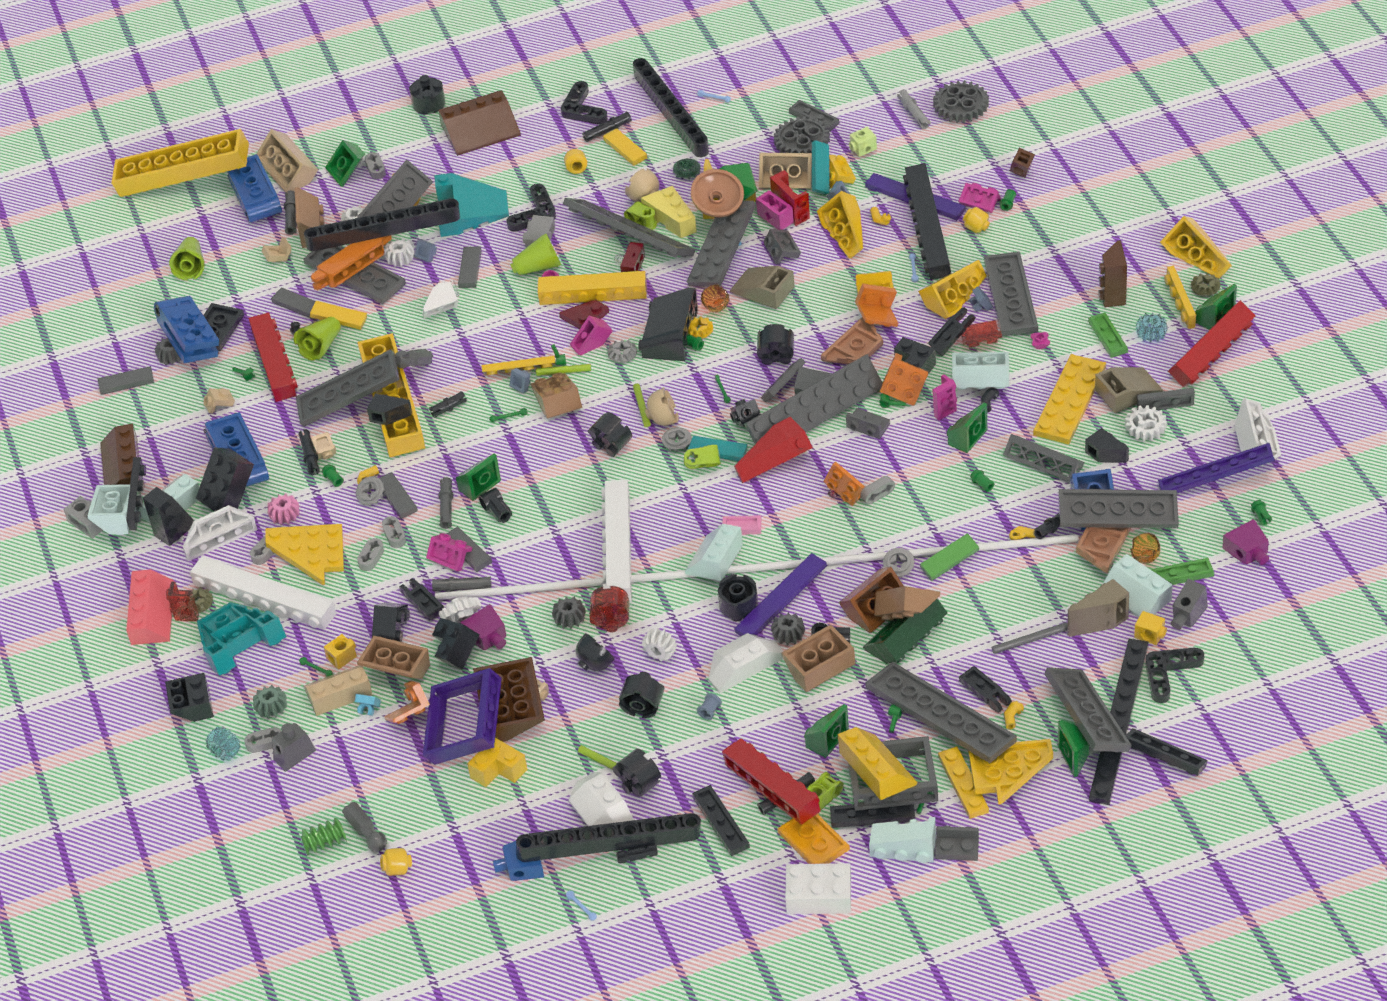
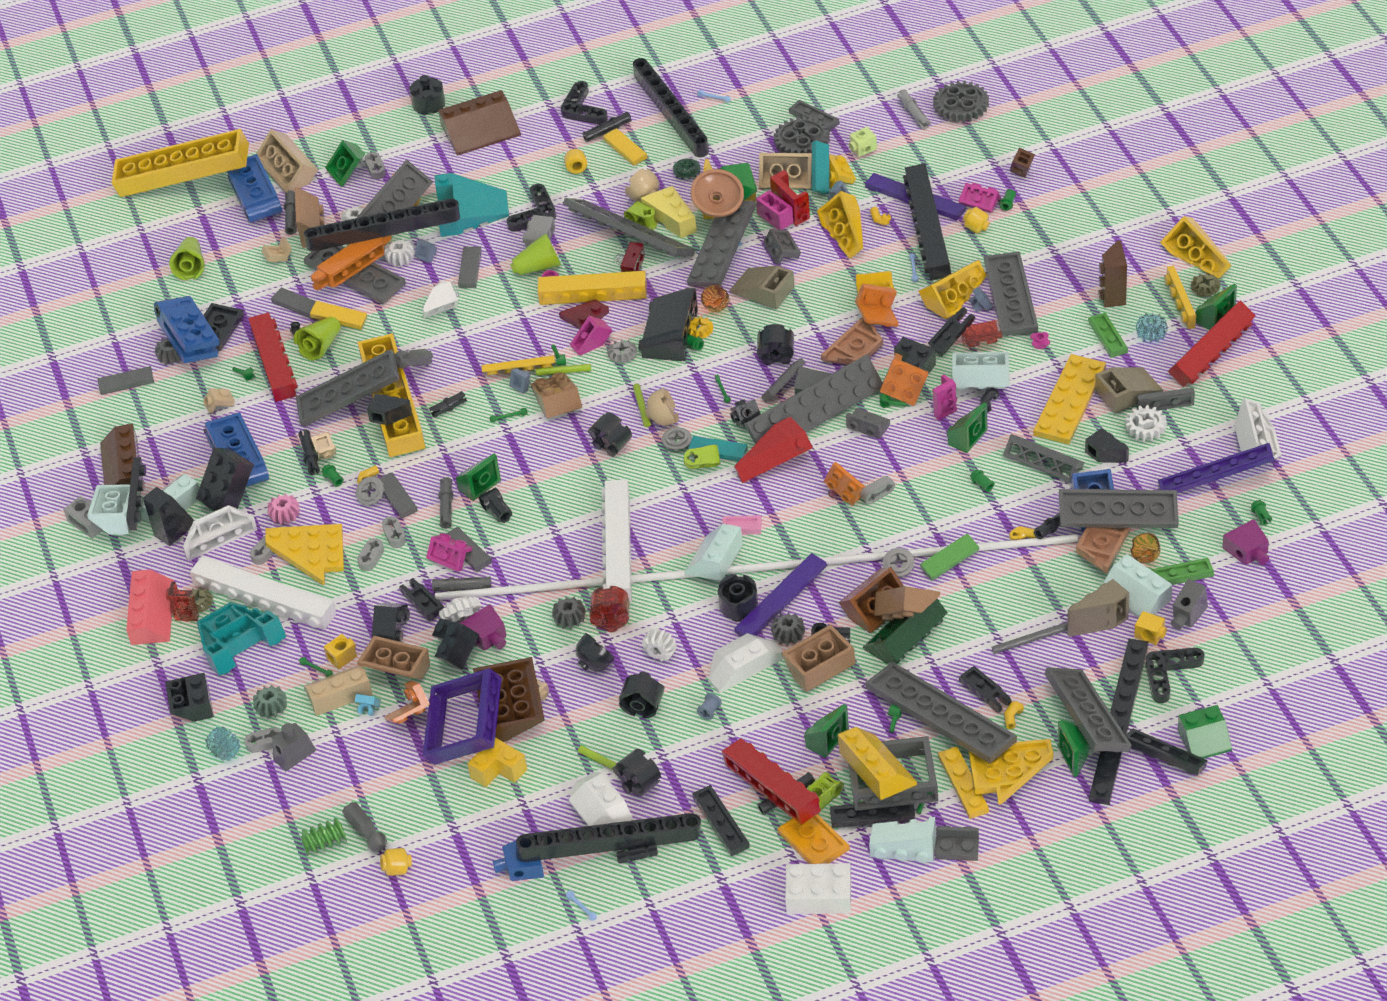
(1204, 732): none -> slope

